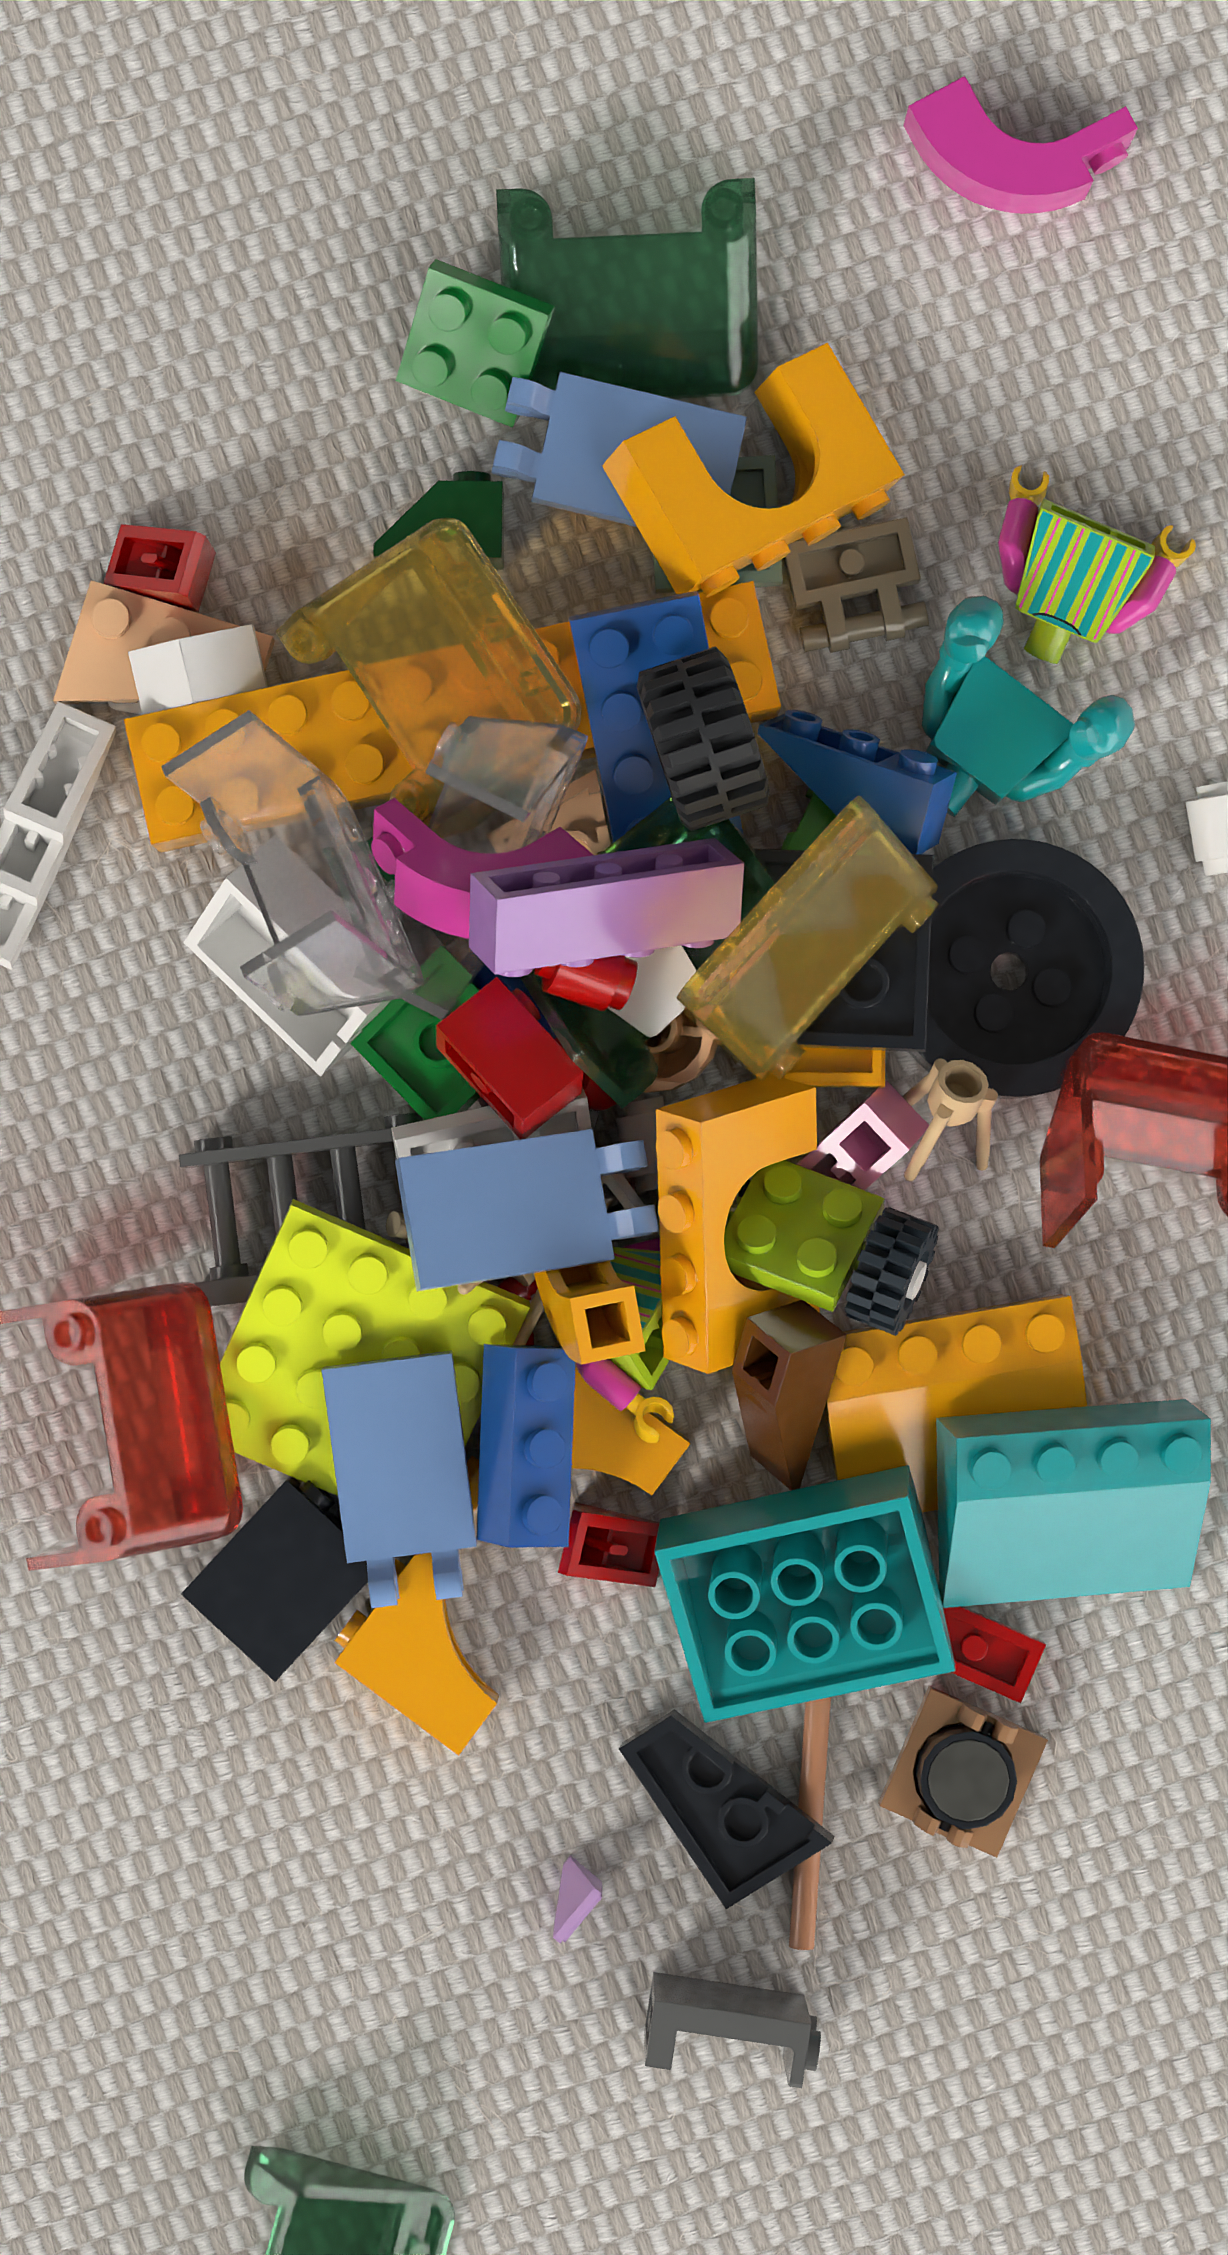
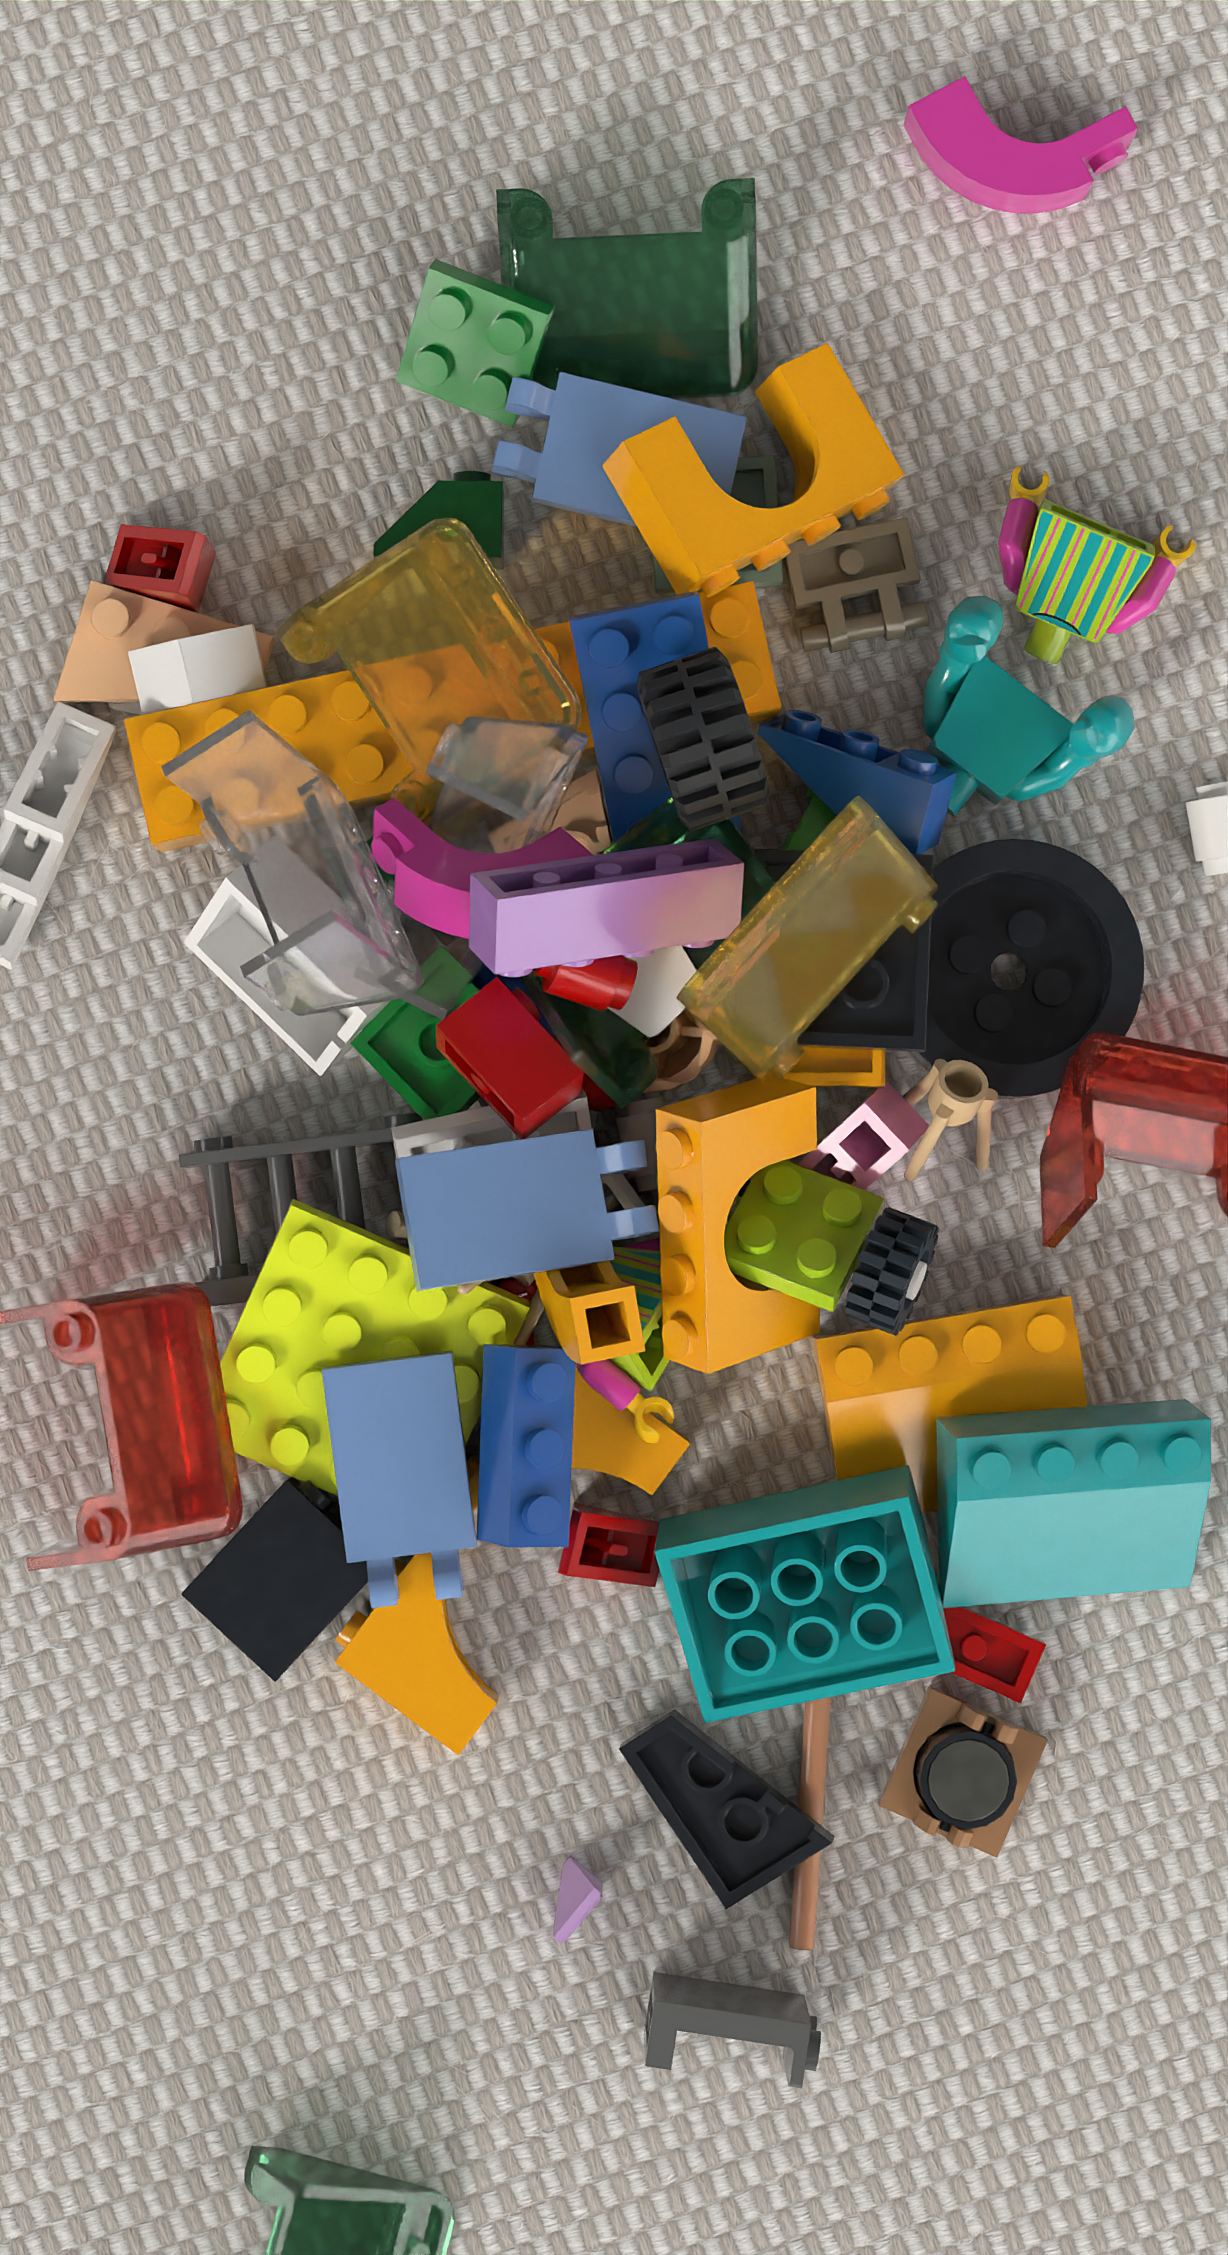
(784, 1384): reddish brown slope -> none

